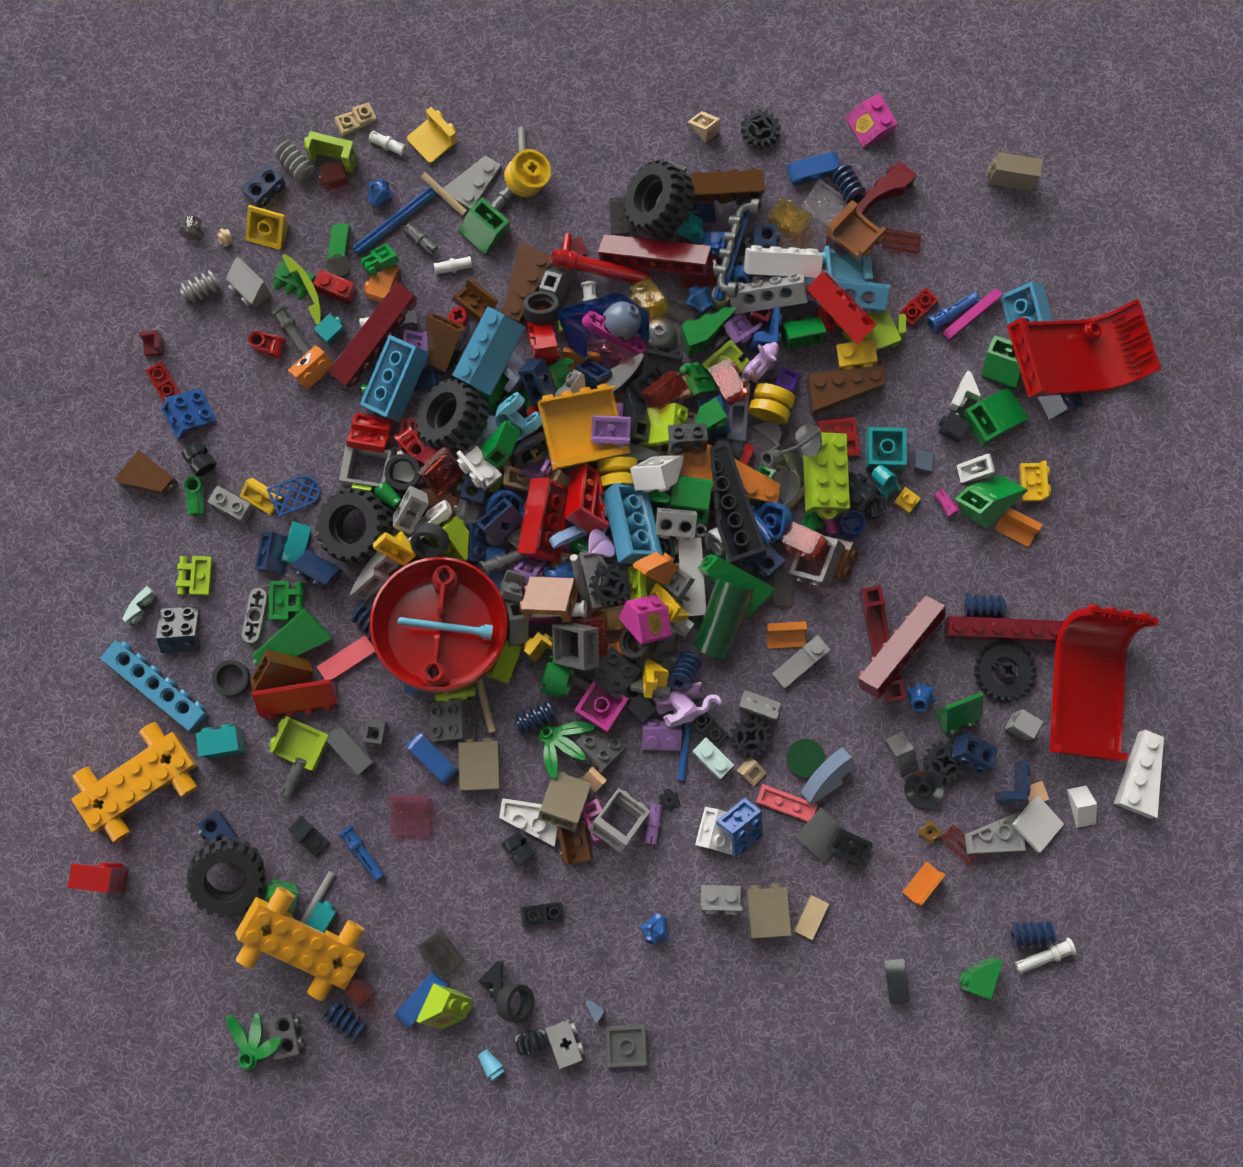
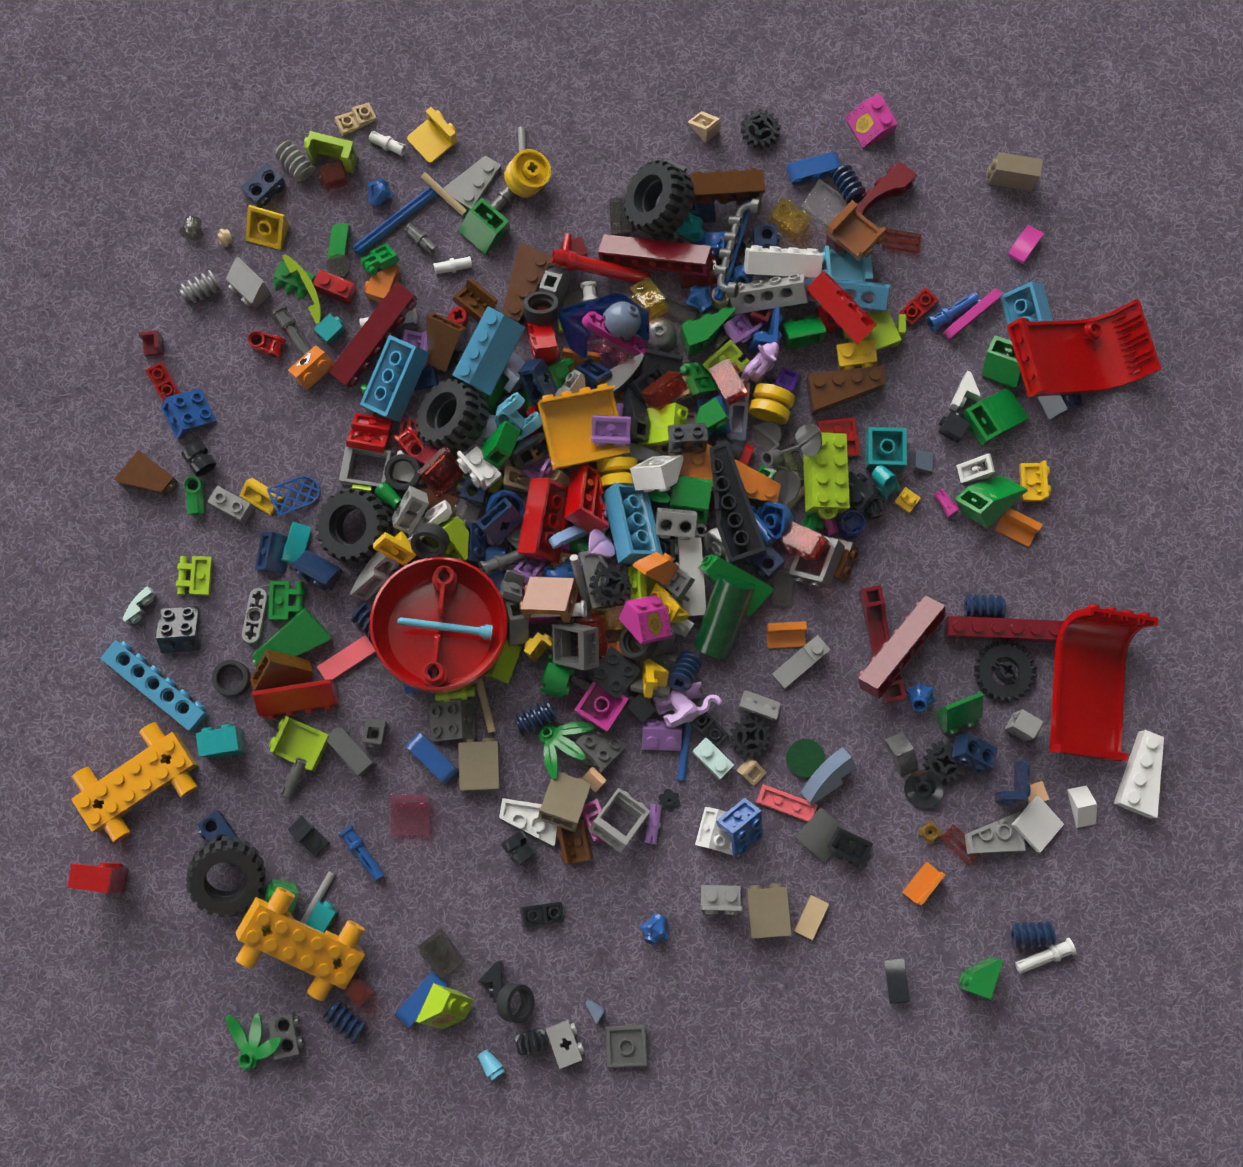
(1025, 244): none -> dark pink slope

